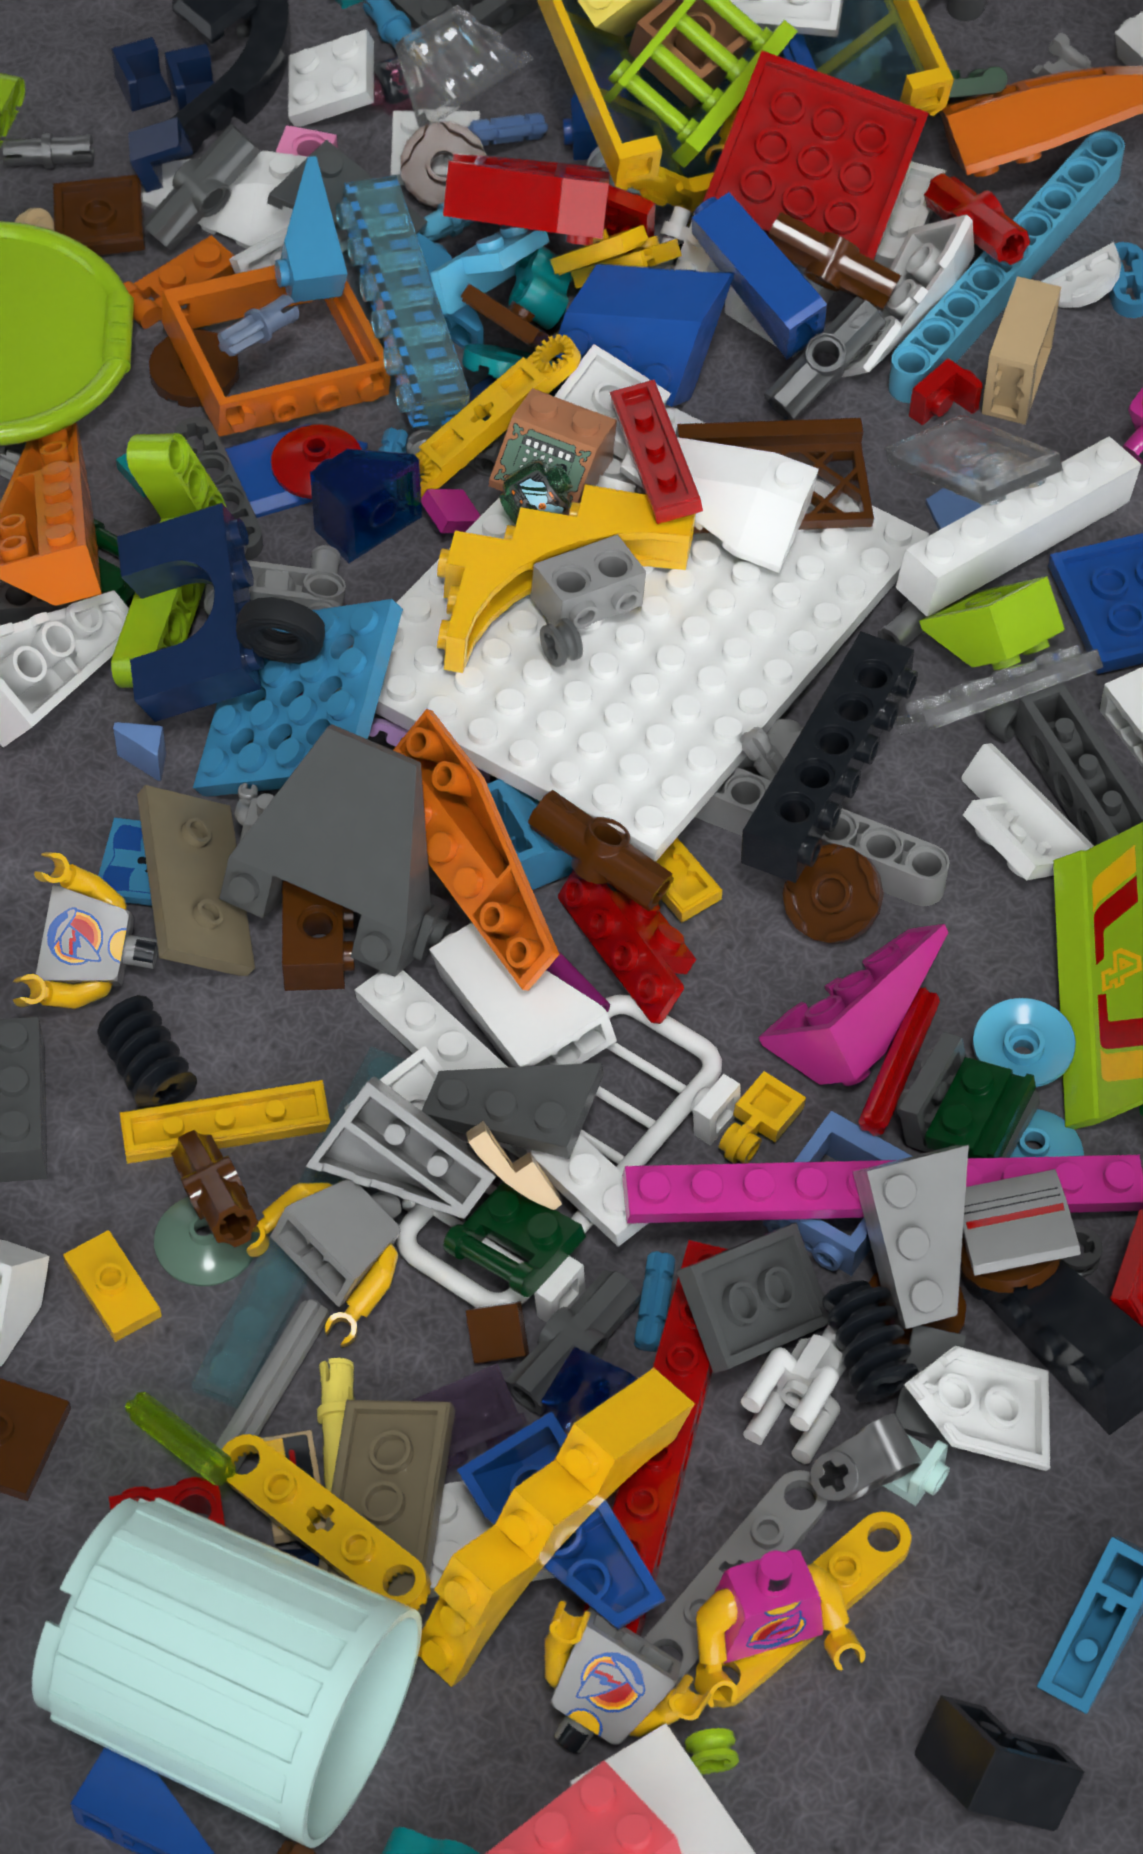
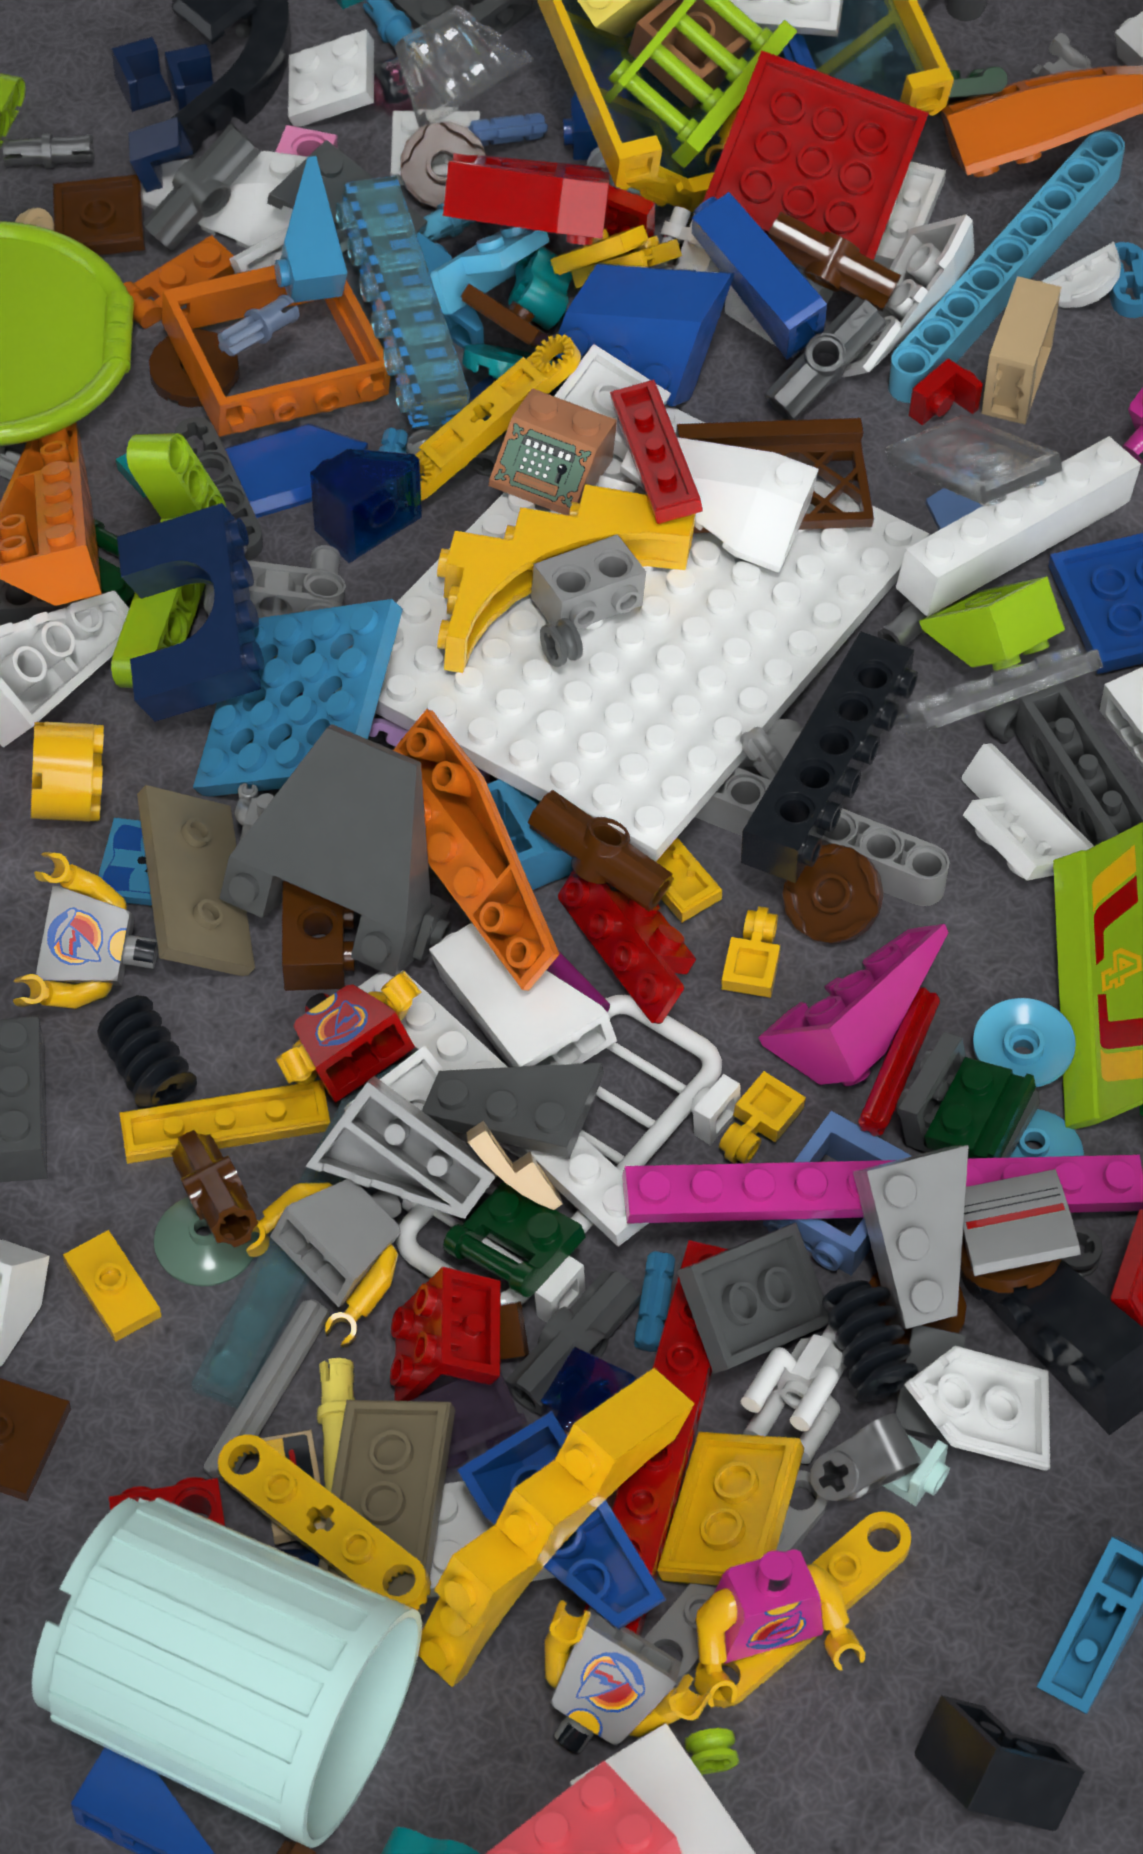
(67, 771): none -> yellow brick
(141, 746): medium blue slope -> none
(180, 1438): clear neon green axle -> none
(303, 451): red dish -> none
(304, 628): black tyre -> none
(350, 1036): none -> red torso
(447, 1330): none -> red bracket
(450, 509): dark pink tile -> none
(537, 488): head -> none
(729, 1505): none -> yellow tile
(754, 959): none -> yellow plate
(991, 227): red piece -> none

